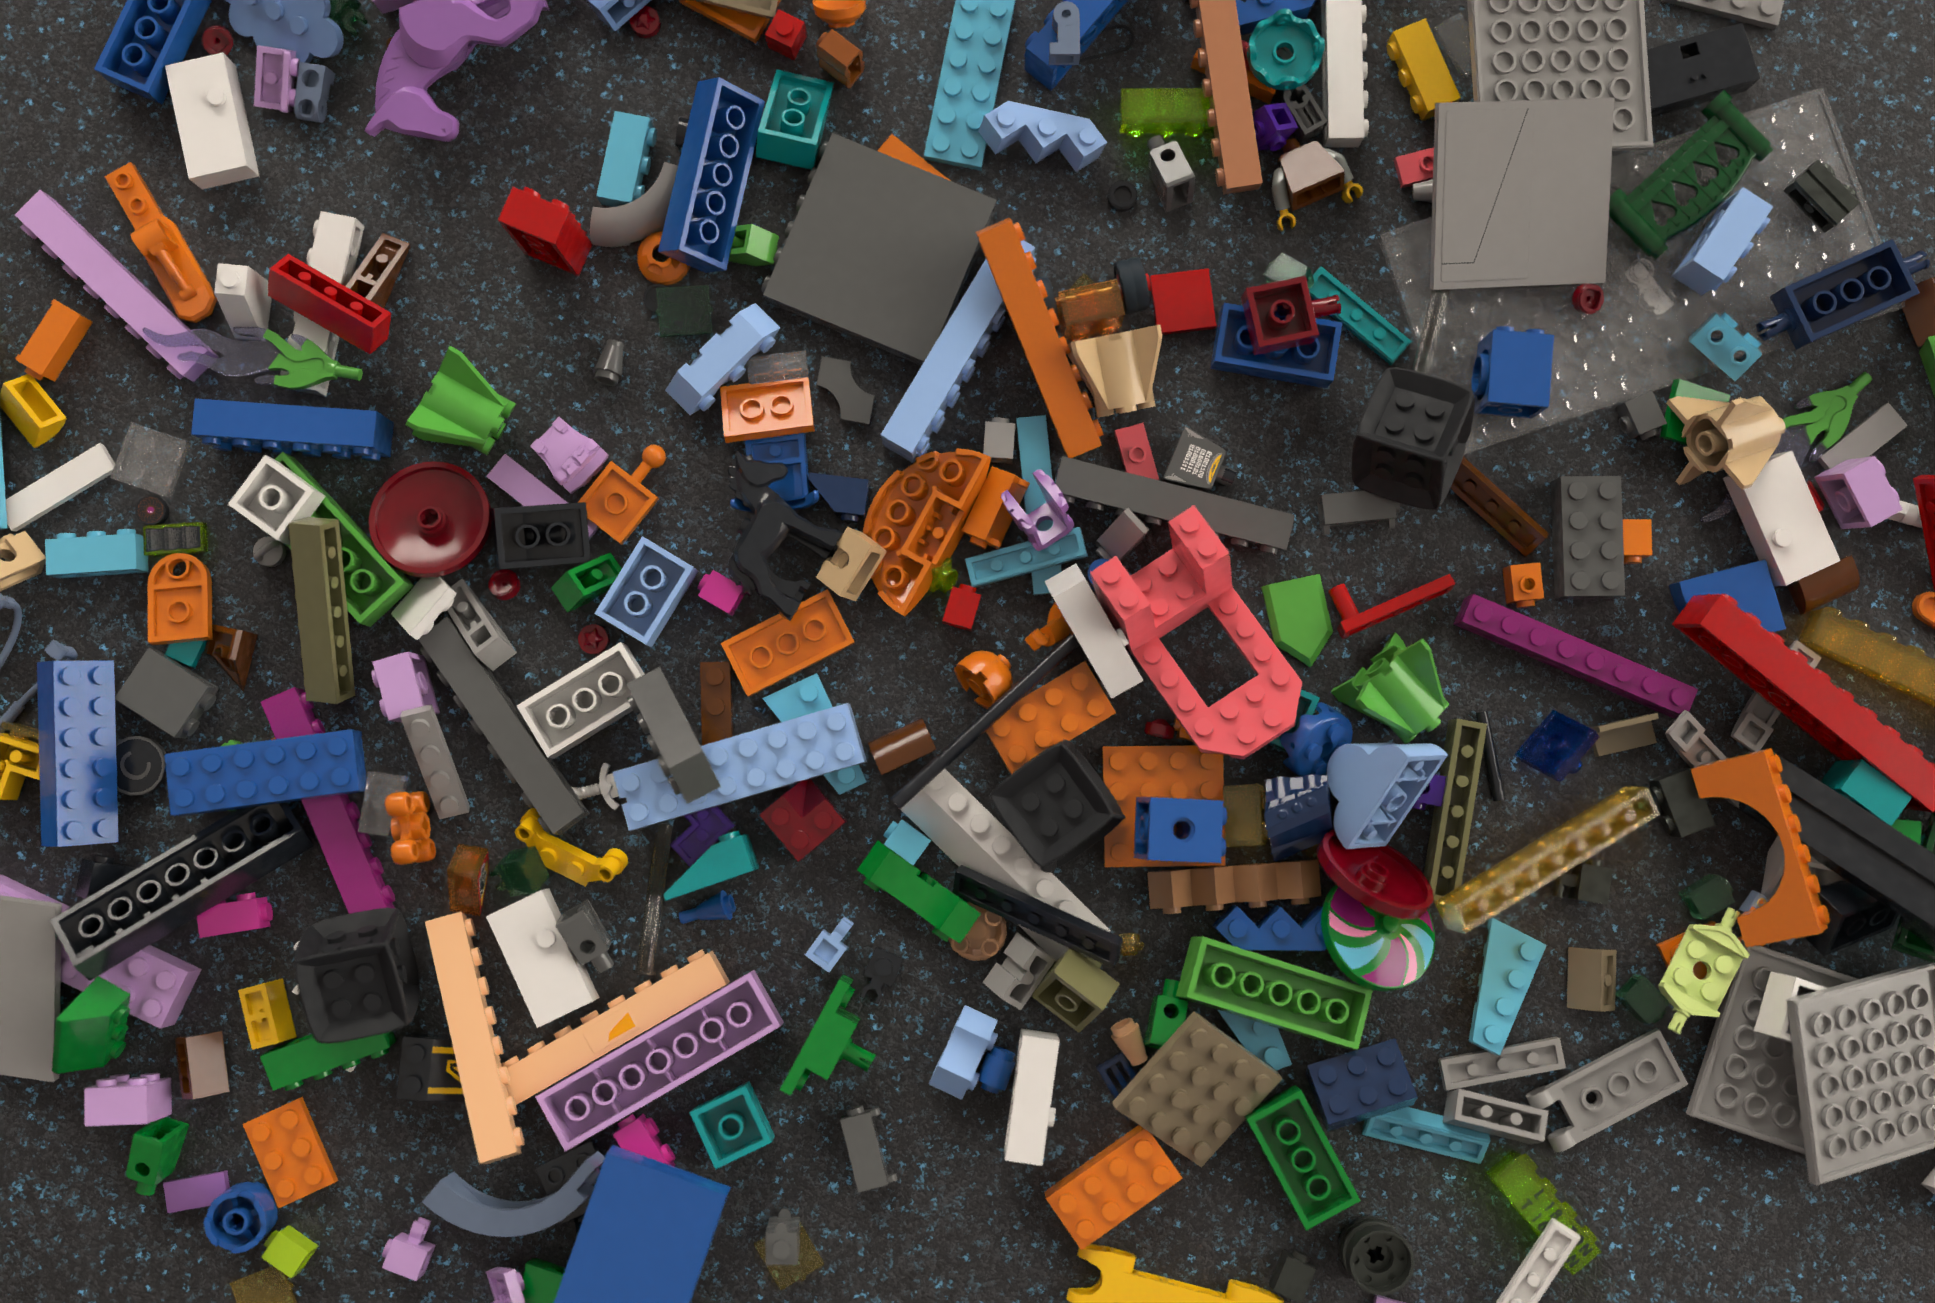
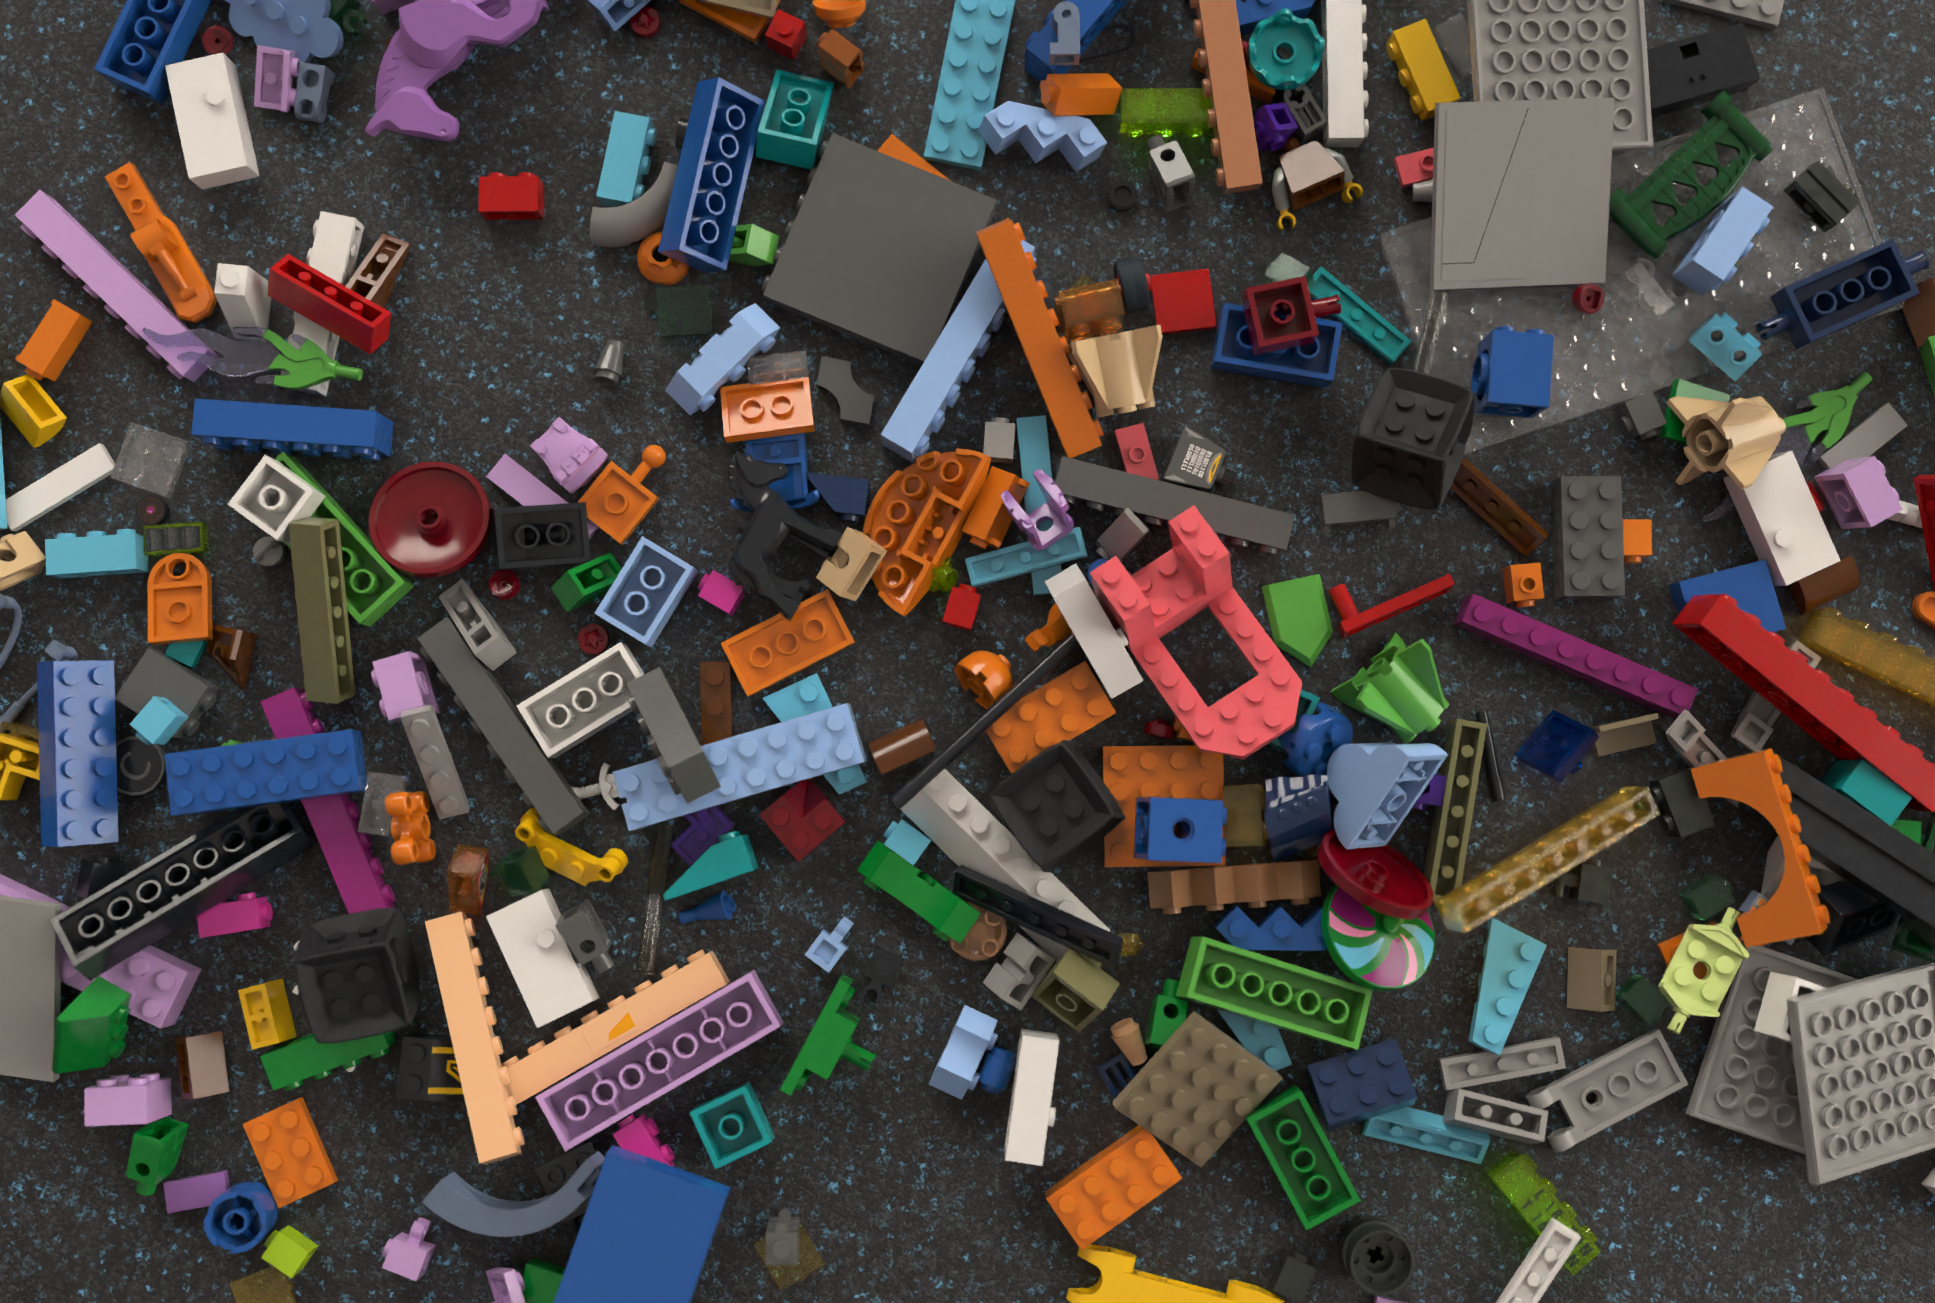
(158, 721): none -> medium azure brick
(423, 605): white tile -> none
(460, 407): bright green brick -> none
(511, 197): none -> red brick
(545, 230): red brick -> none
(865, 1148): dark grey brick -> none
(1080, 94): none -> orange brick

